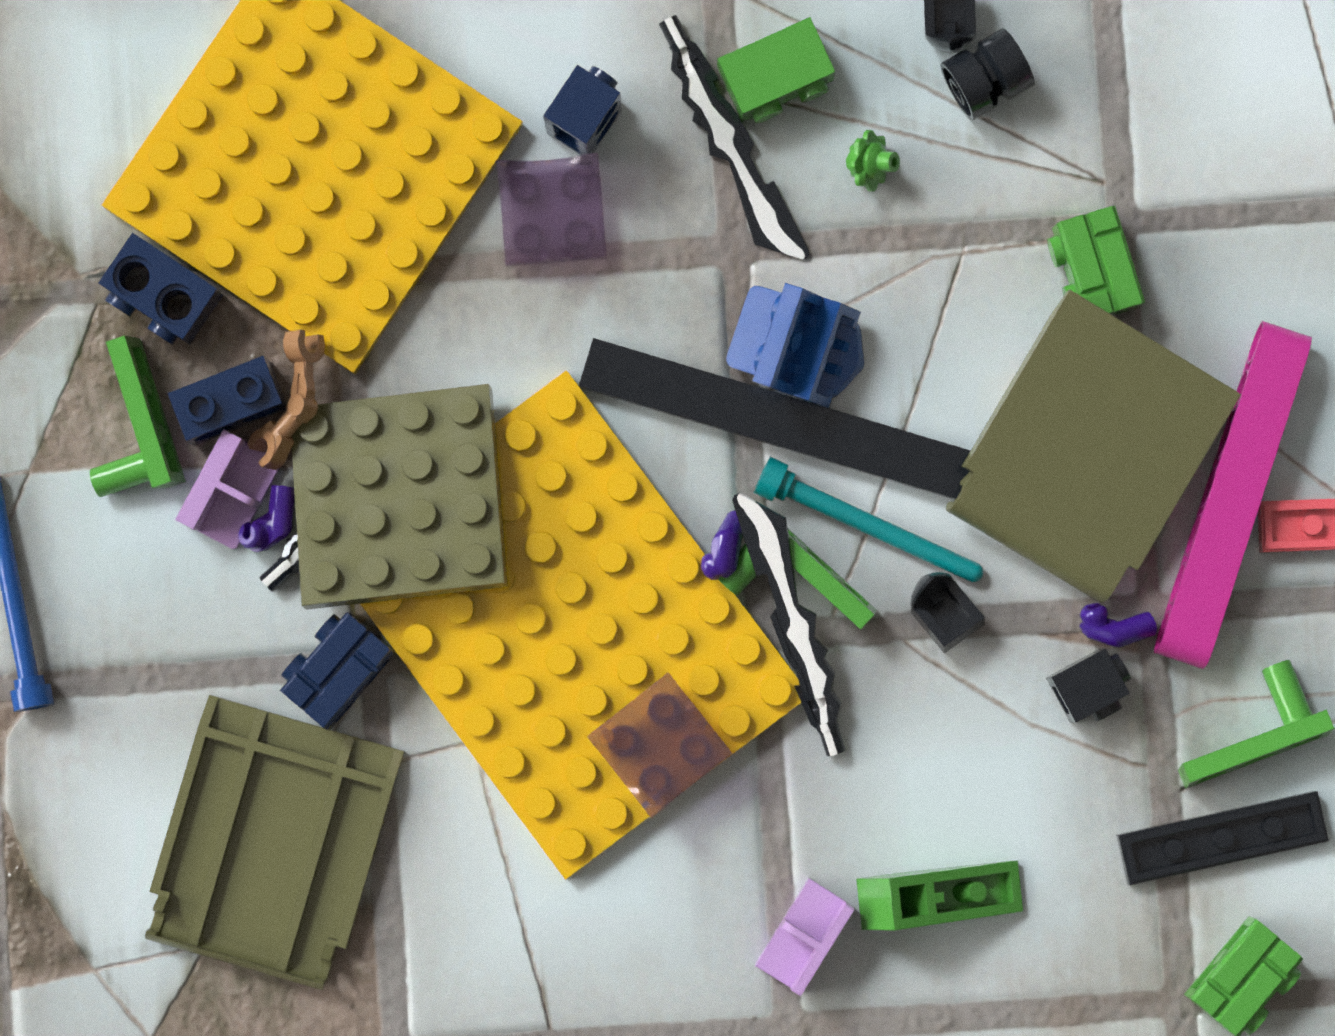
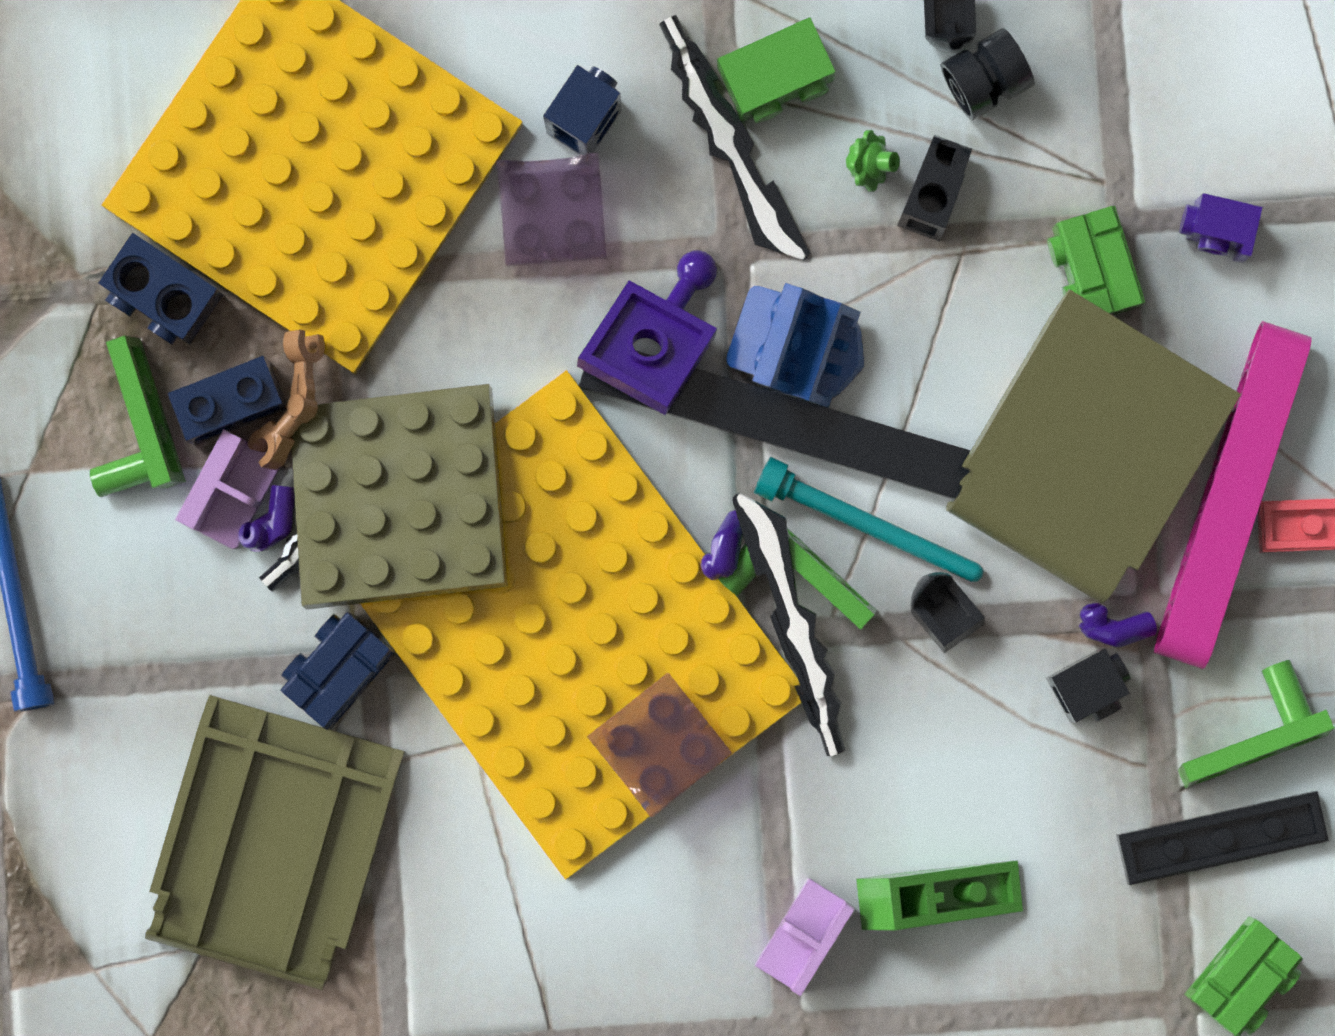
(645, 315): none -> dark purple plate
(935, 188): none -> black leg
(1221, 226): none -> dark purple brick

